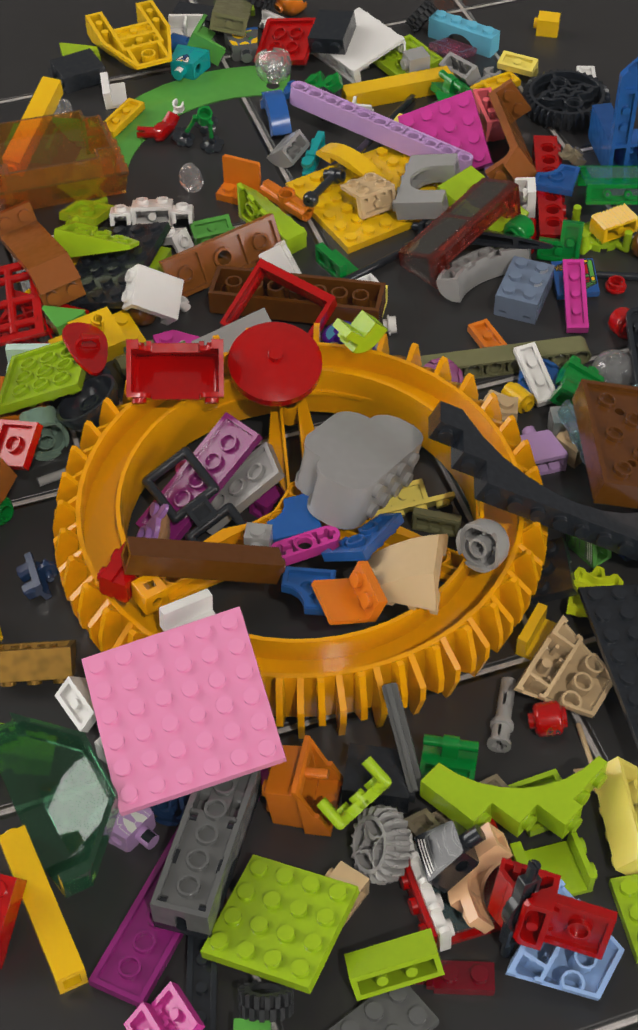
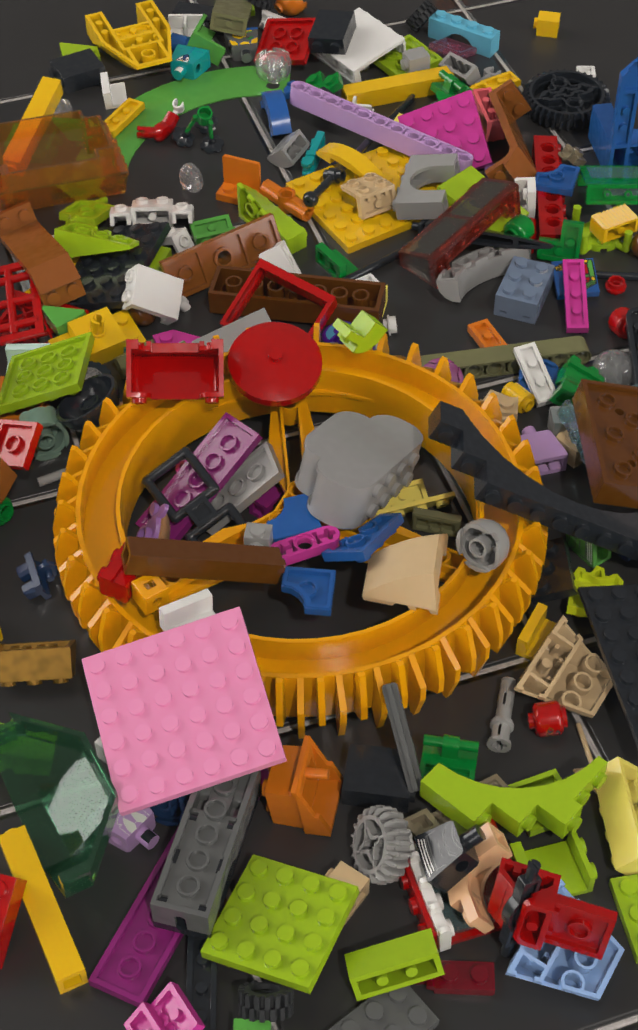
(77, 702): white panel -> none
(87, 346): red shield -> none
(353, 598): orange bracket -> none
(360, 799): lime plate -> none
(518, 64): light yellow panel -> none

